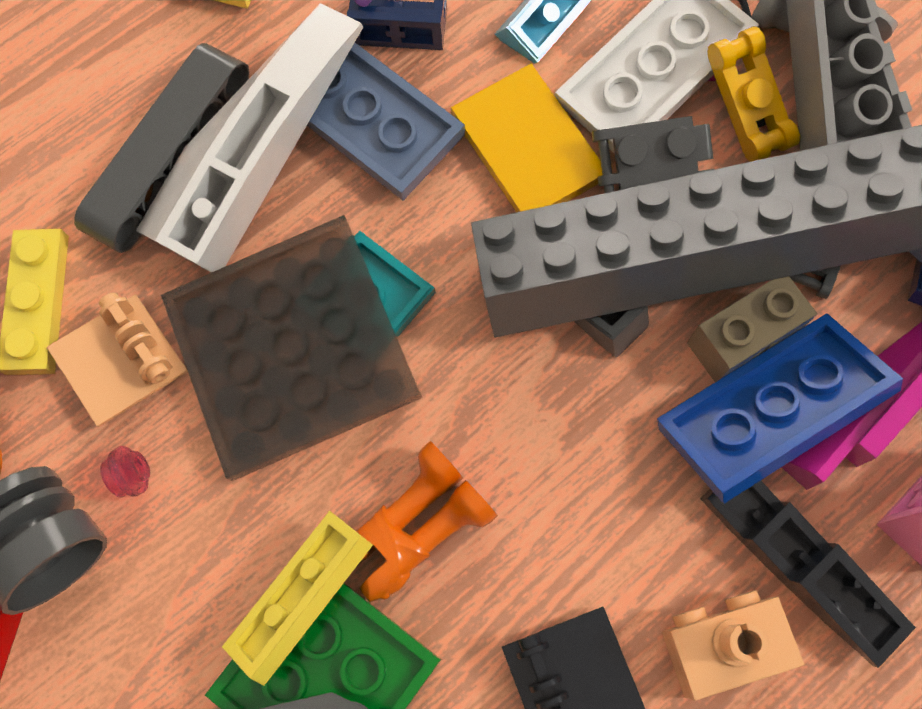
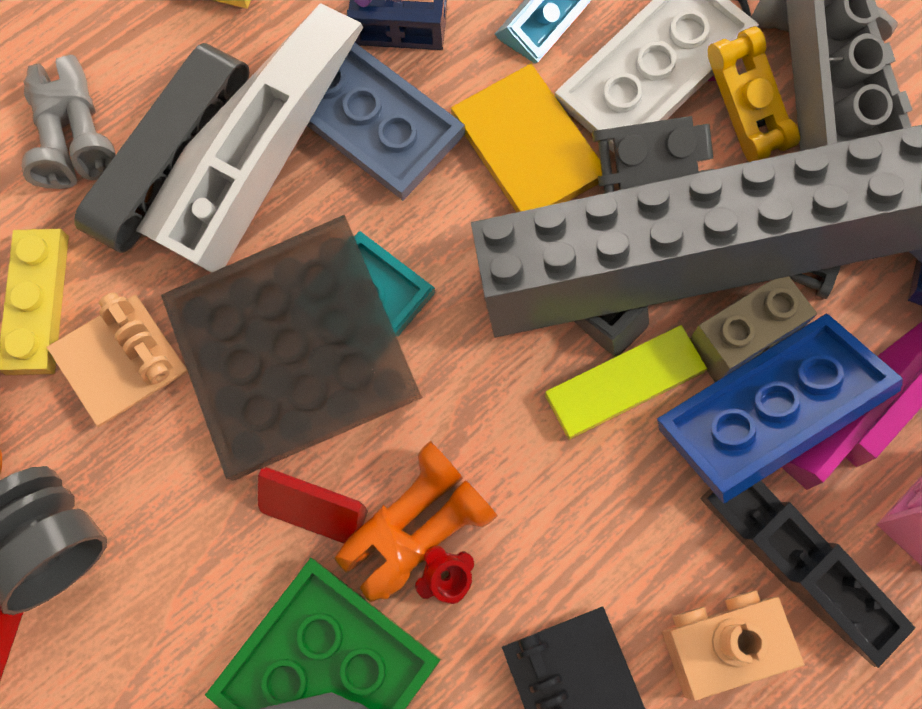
(53, 108): none -> light grey piece
(125, 472): clear pink plate -> none
(296, 598): light yellow plate -> none
(309, 505): none -> red slope
(455, 585): none -> red plate
(625, 382): none -> neon yellow tile

